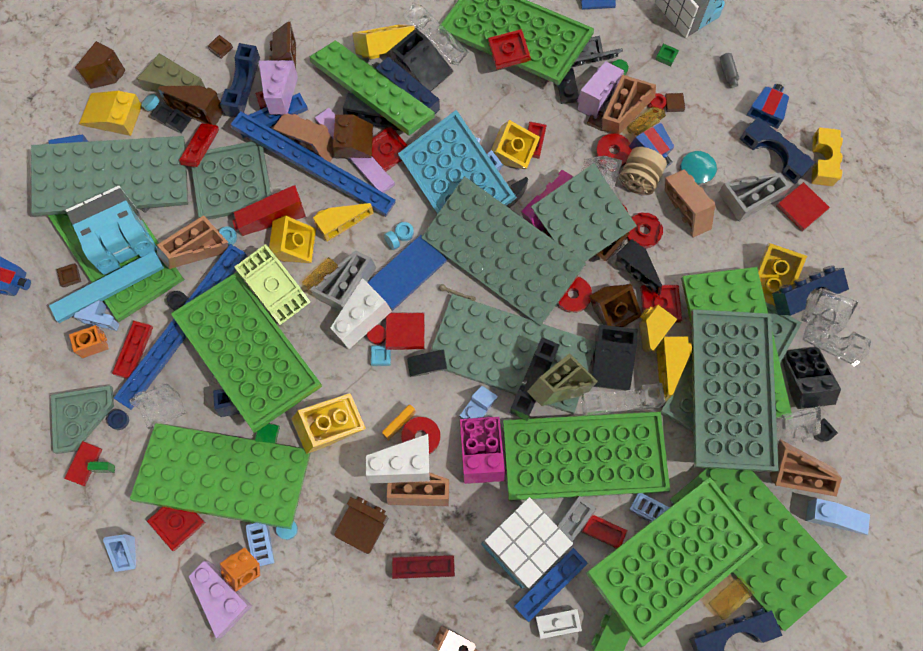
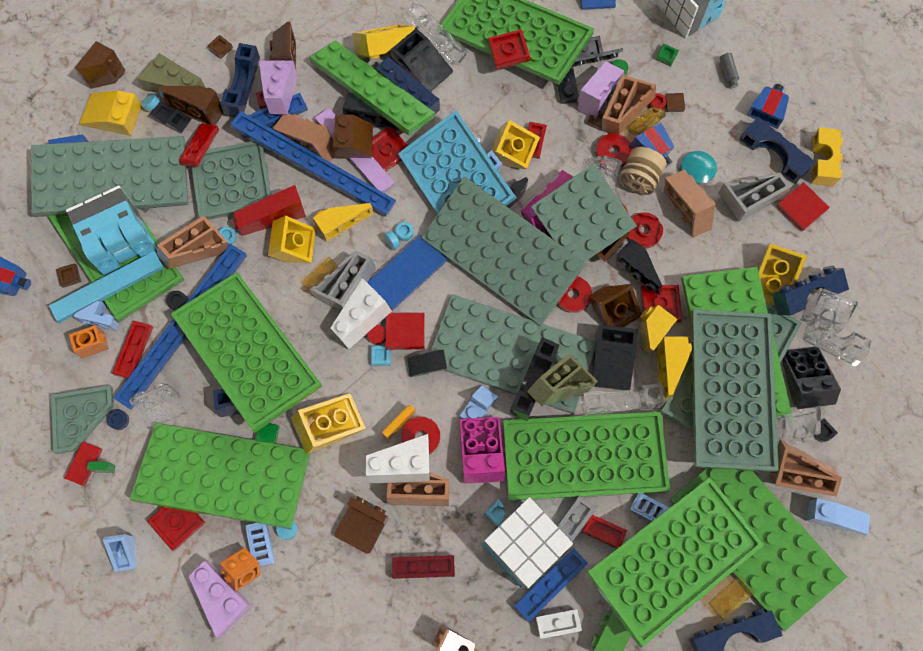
(272, 284): yellowish green plate -> none
(442, 287): dark tan hinge -> none
(496, 513): none -> medium azure tile

